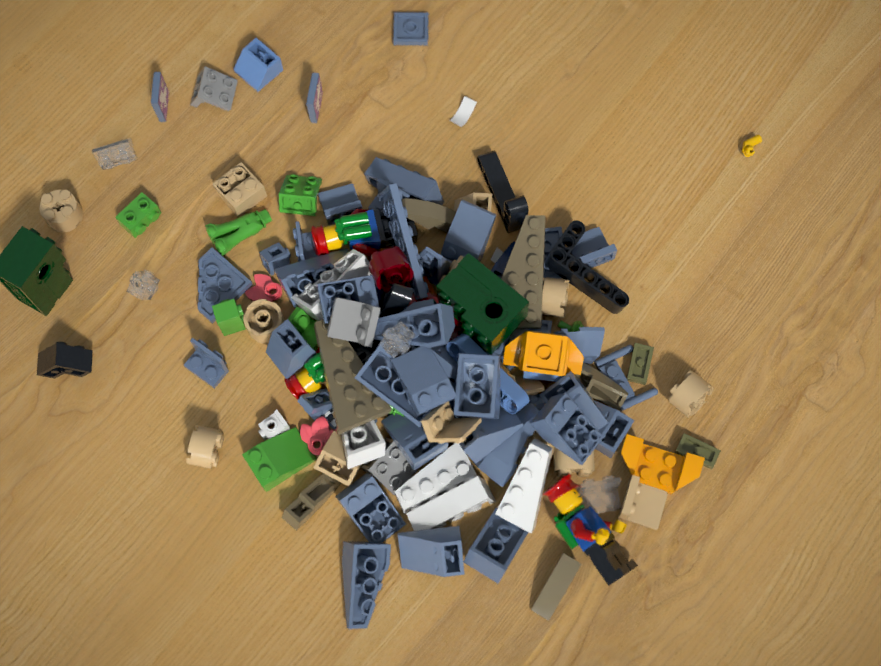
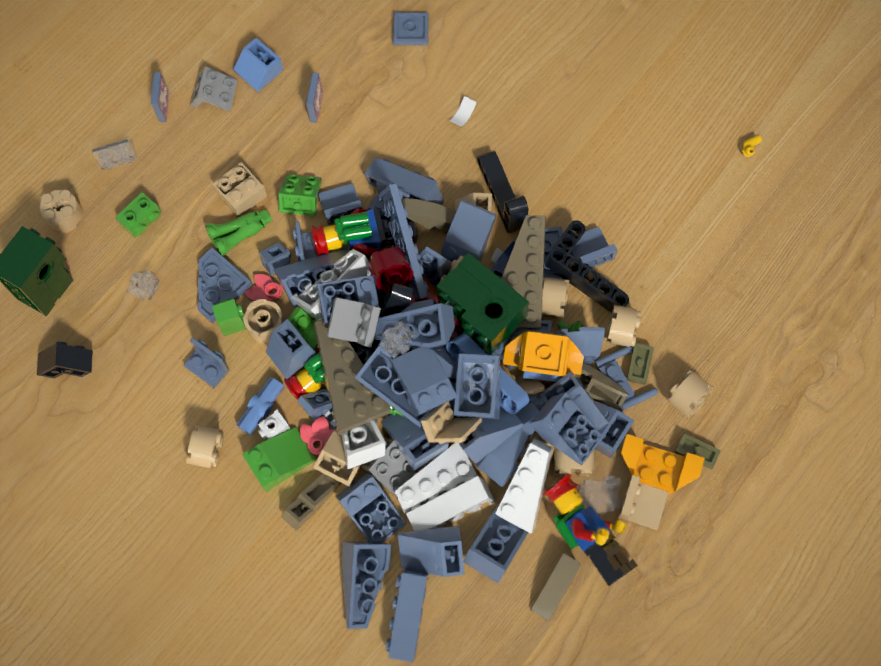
(260, 405): none -> medium blue piece
(407, 615): none -> sand blue wedge
(623, 325): none -> tan brick

